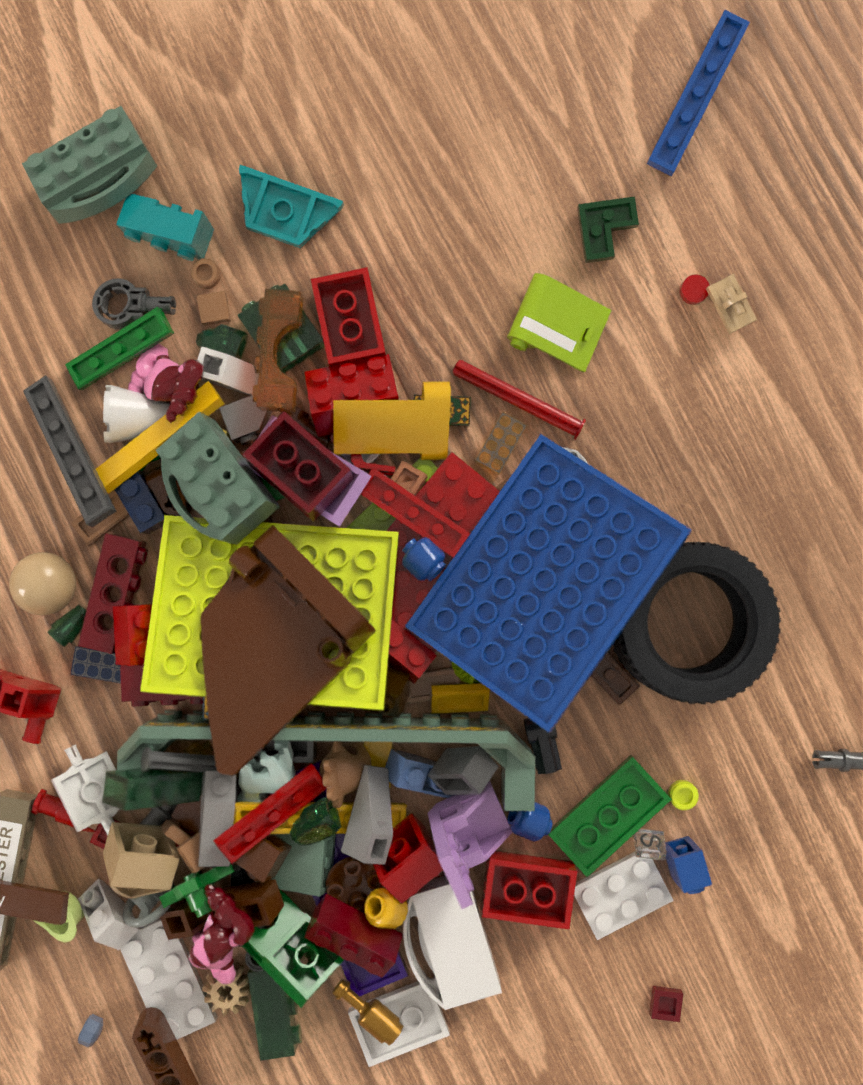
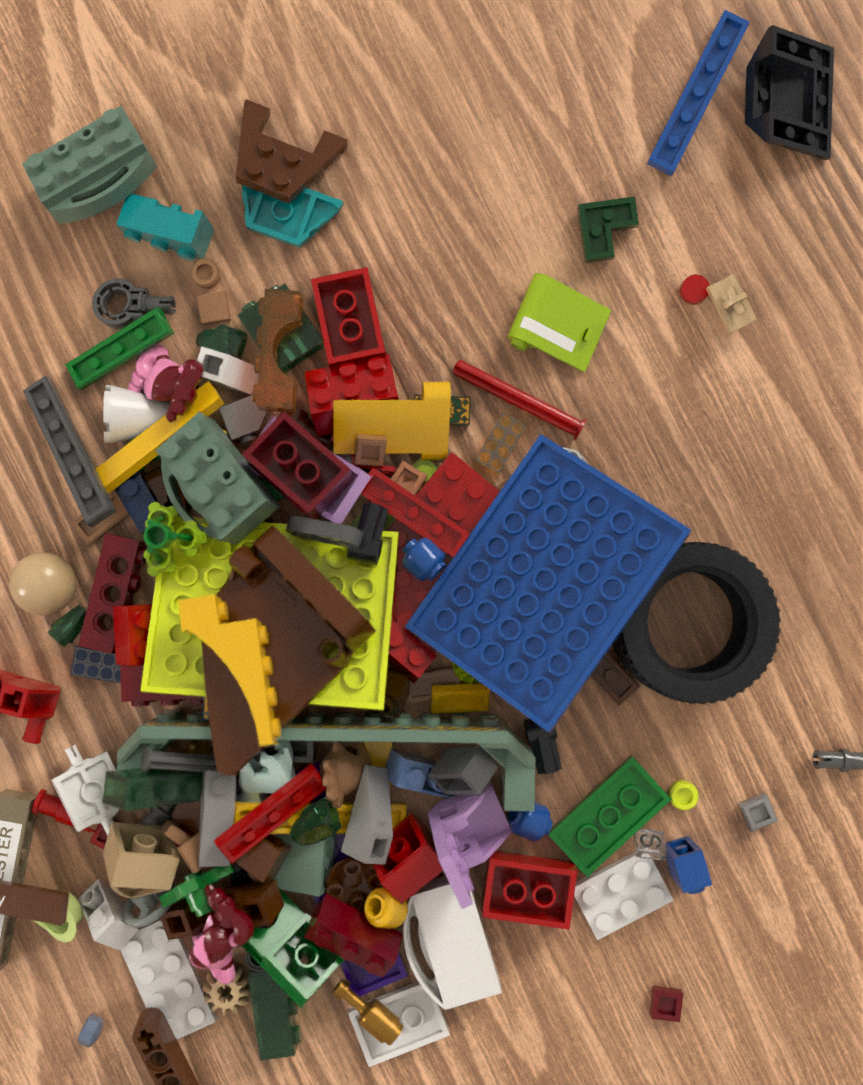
(160, 536): none -> lime plant
(243, 651): none -> yellow arch
(275, 165): none -> reddish brown wing
(324, 532): none -> dark grey beam
(370, 450): none -> medium nougat tile
(372, 524): none -> black piece
(757, 812): none -> light grey tile
(791, 92): none -> black slope

